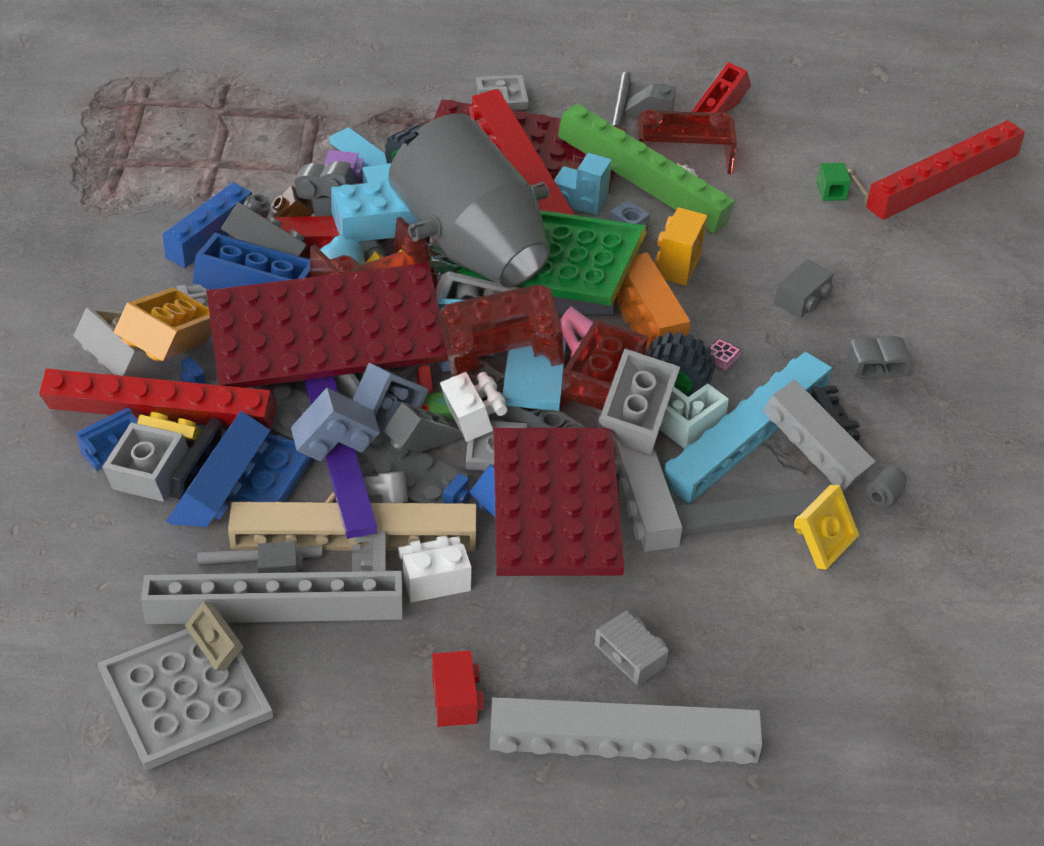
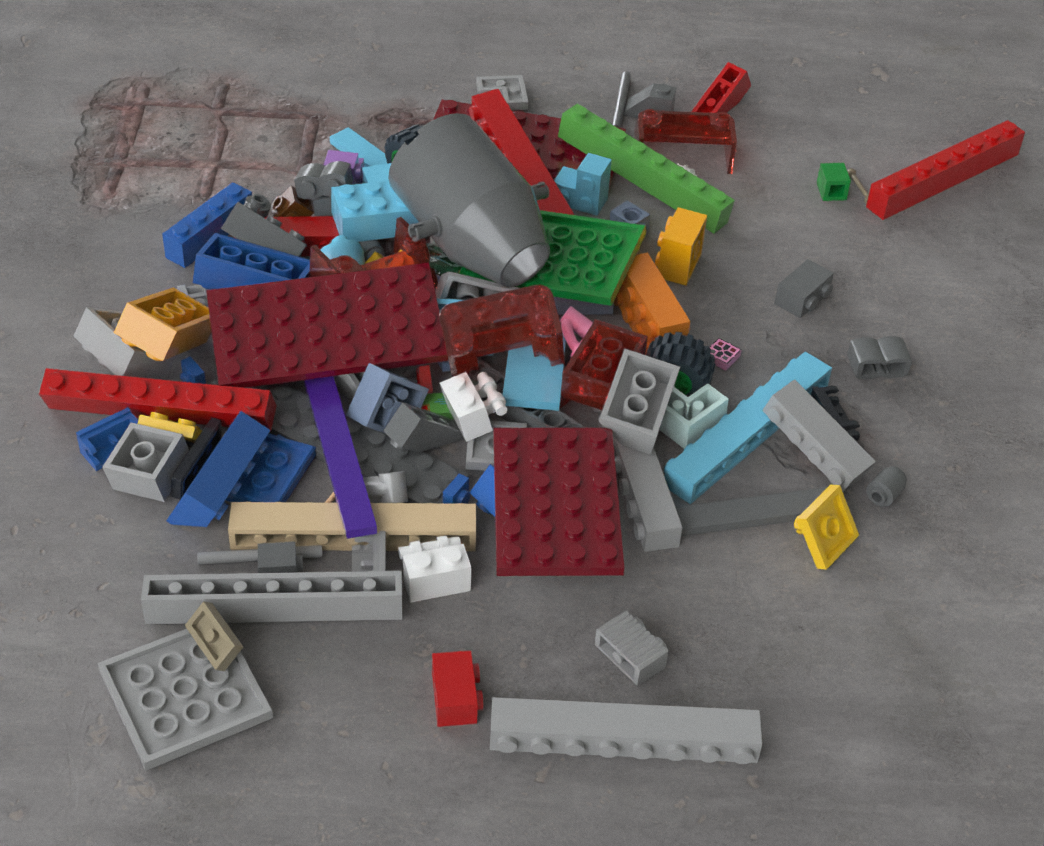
(334, 420): sand blue brick -> none

